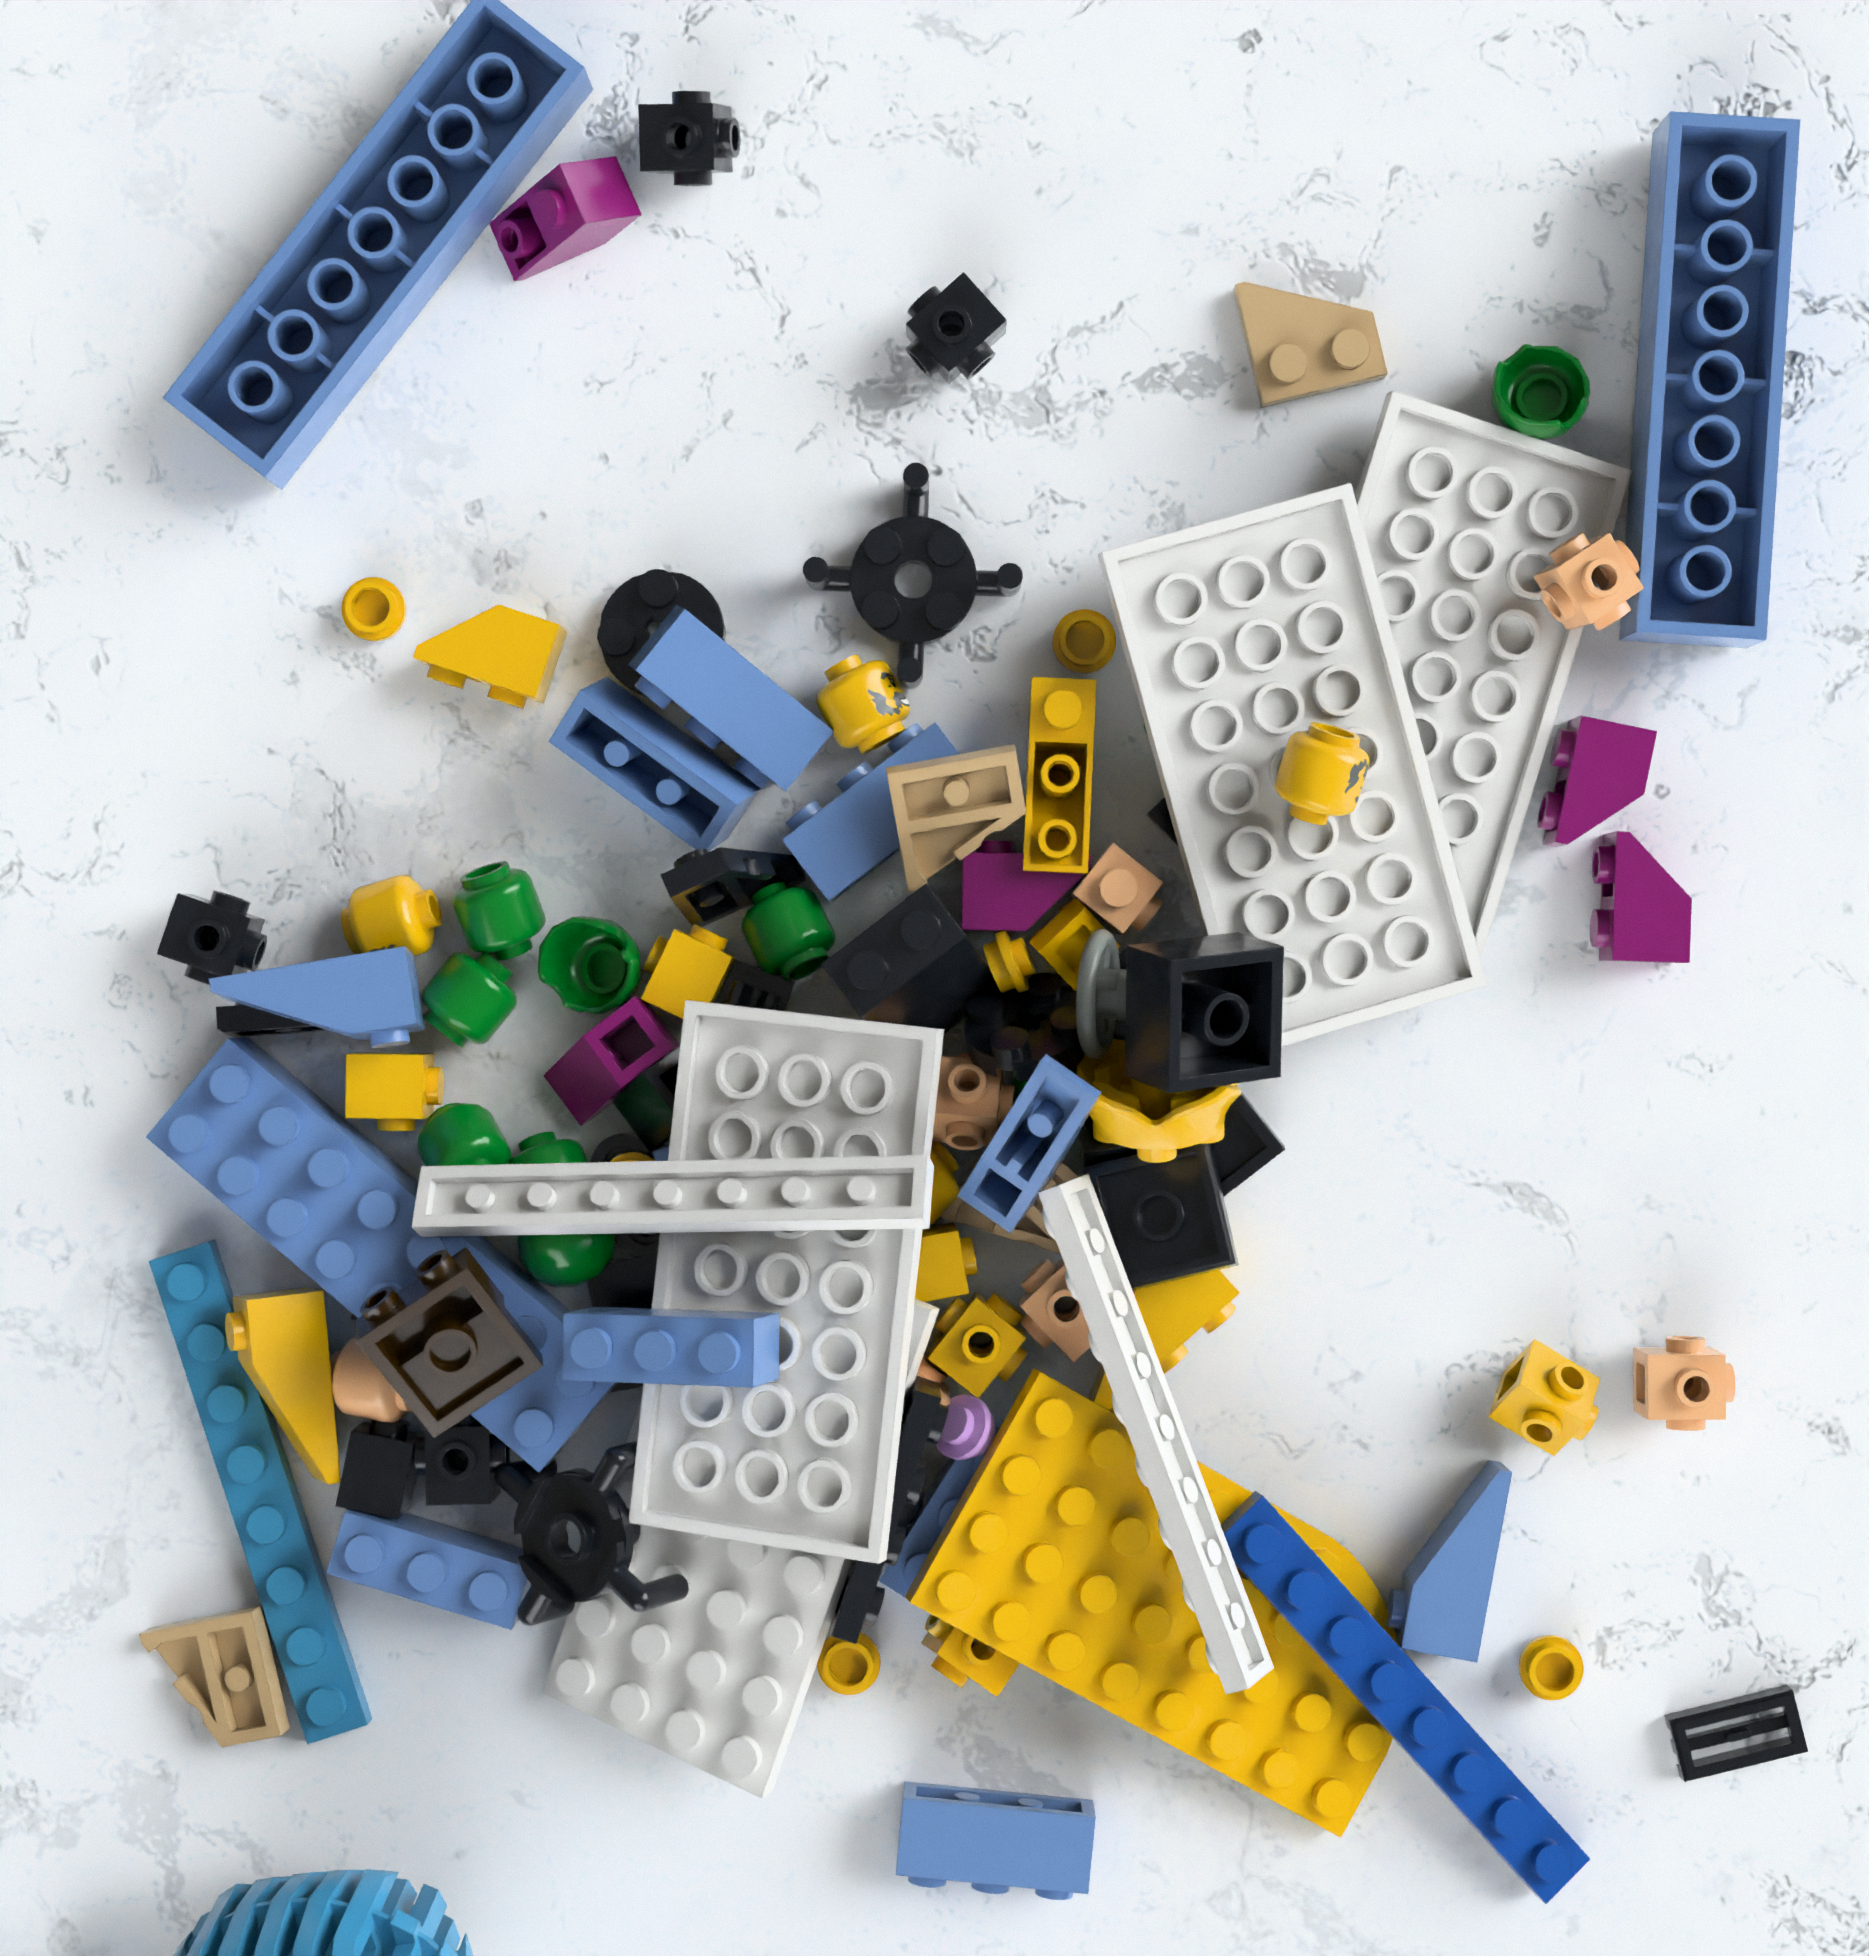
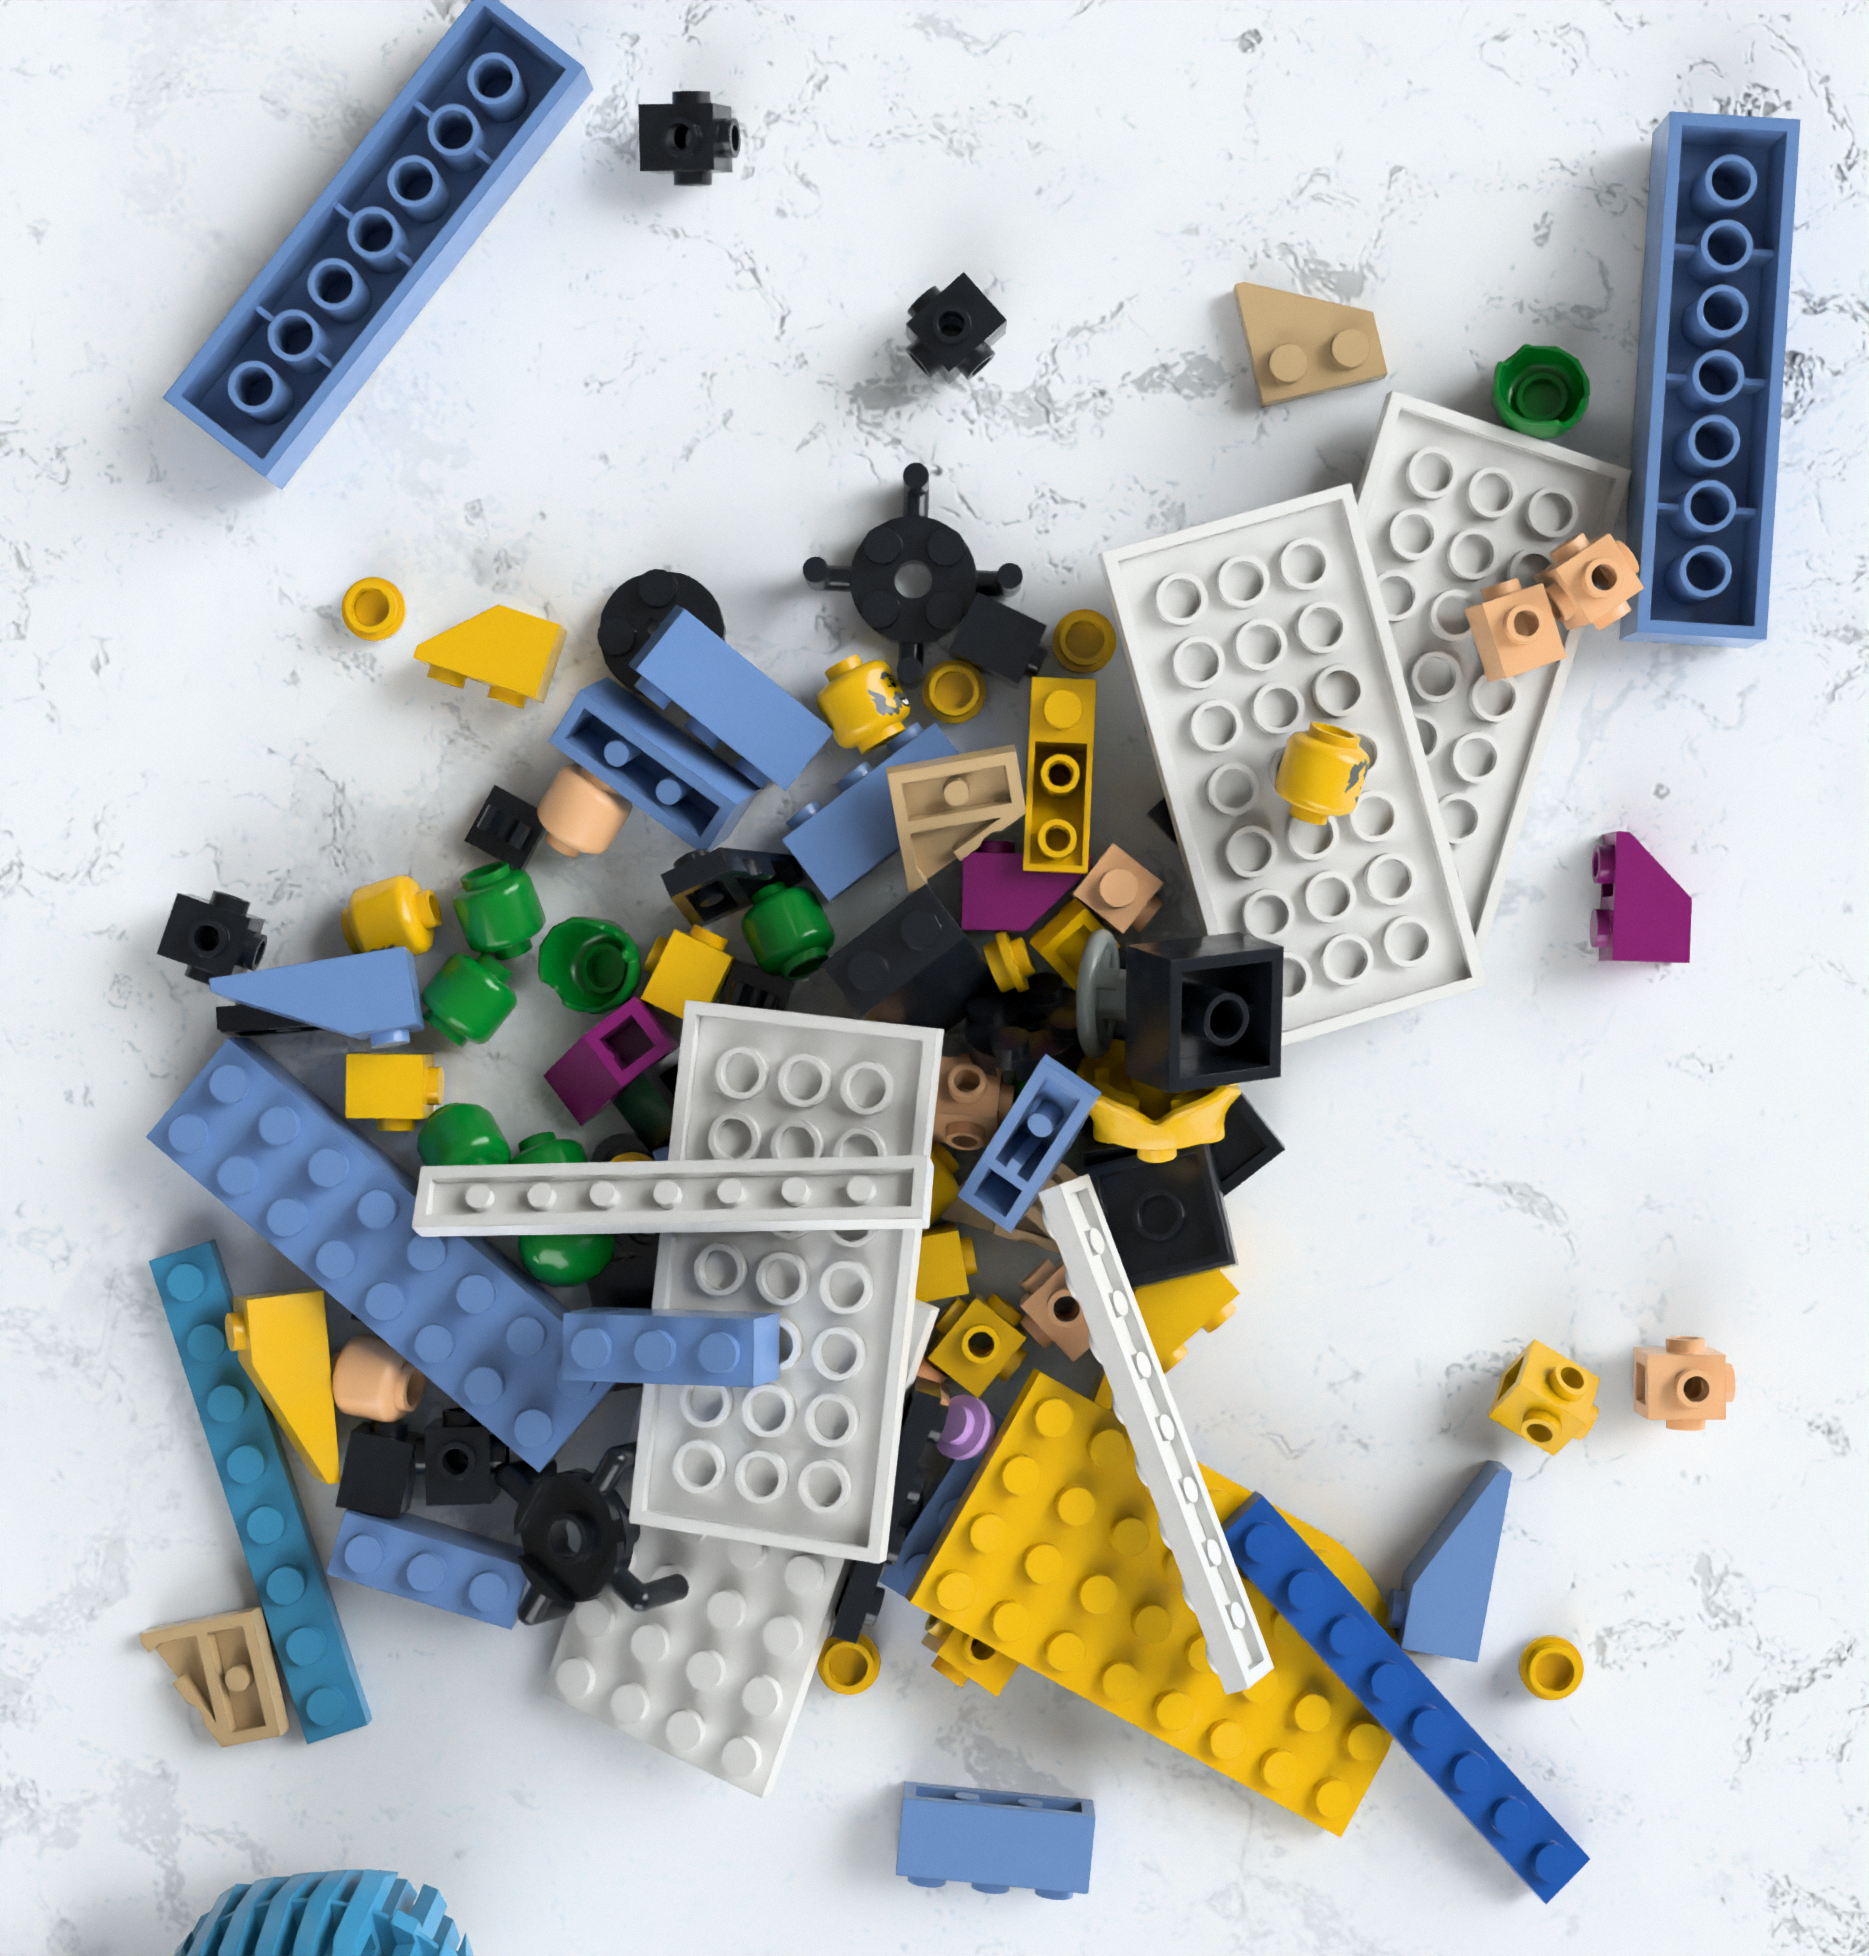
(446, 1340): dark brown plate -> none
(507, 828): none -> black tile
(565, 216): magenta slope -> none
(581, 812): none -> light nougat head
(954, 691): none -> yellow plate
(1000, 641): none -> black brick
(1514, 630): none -> light nougat brick
(1598, 774): magenta slope -> none
(1729, 1709): black tile -> none

